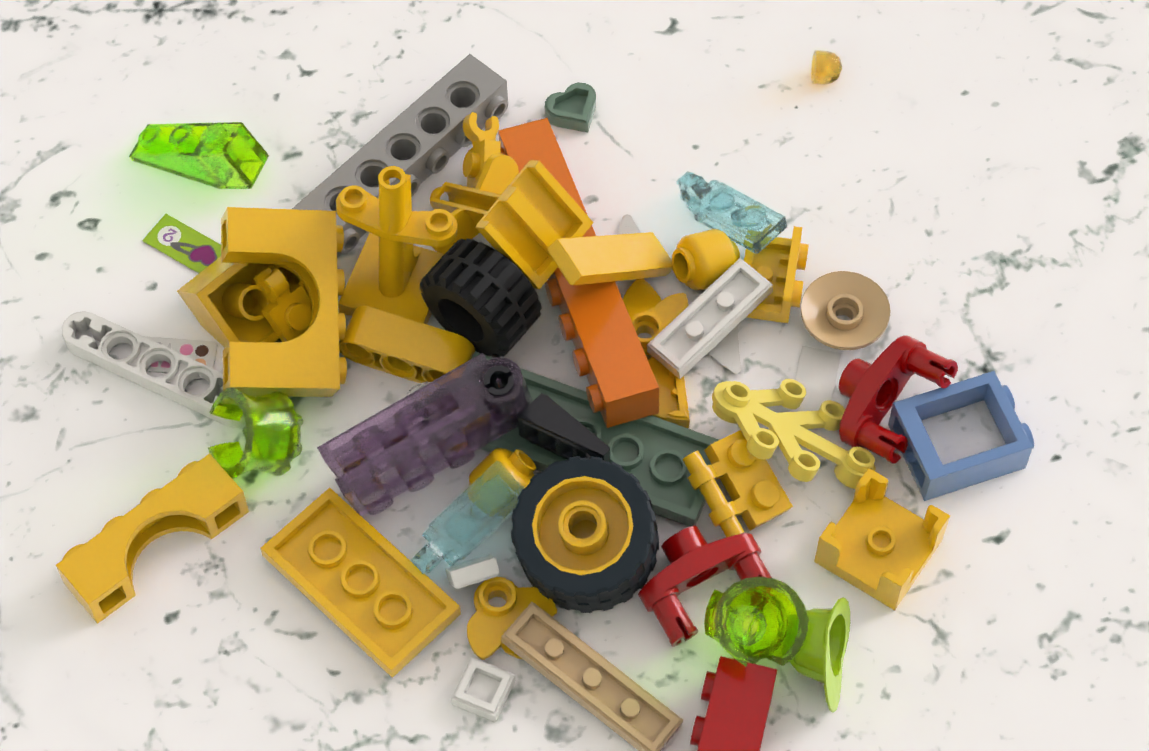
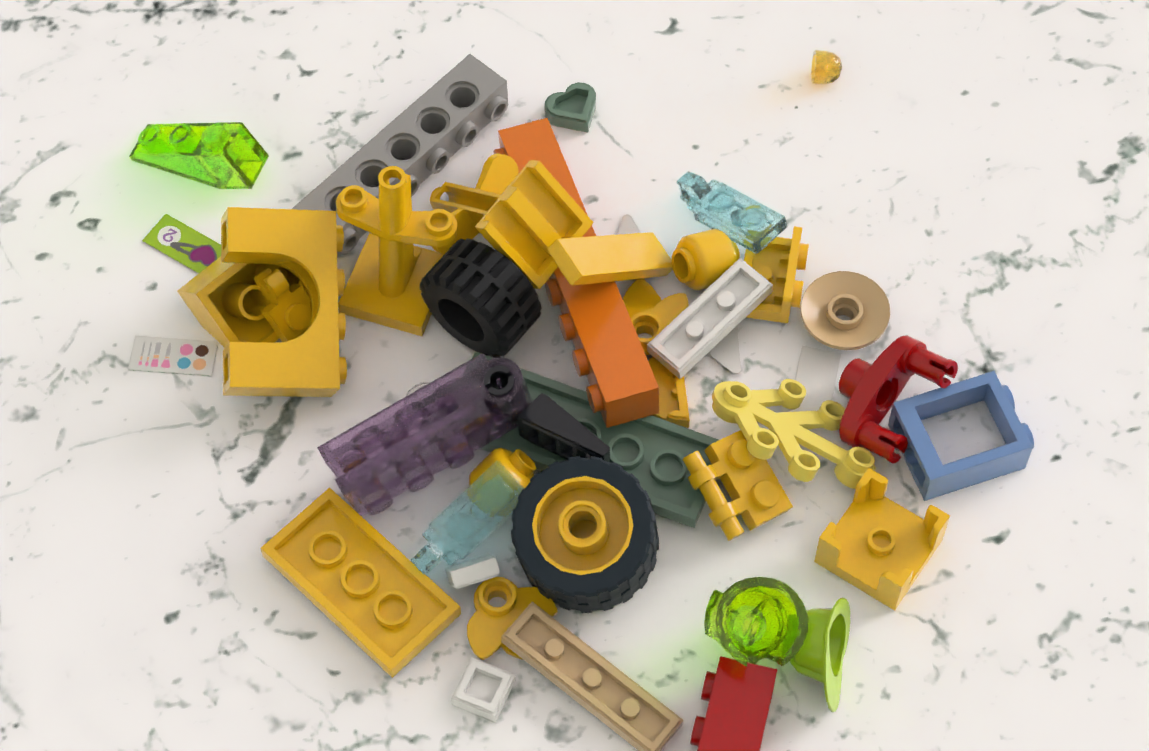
(137, 363): white beam -> none
(196, 501): yellow arch -> none
(270, 433): clear neon green helmet -> none
(403, 345): yellow beam -> none
(483, 146): yellow plate -> none
(691, 564): red connector -> none

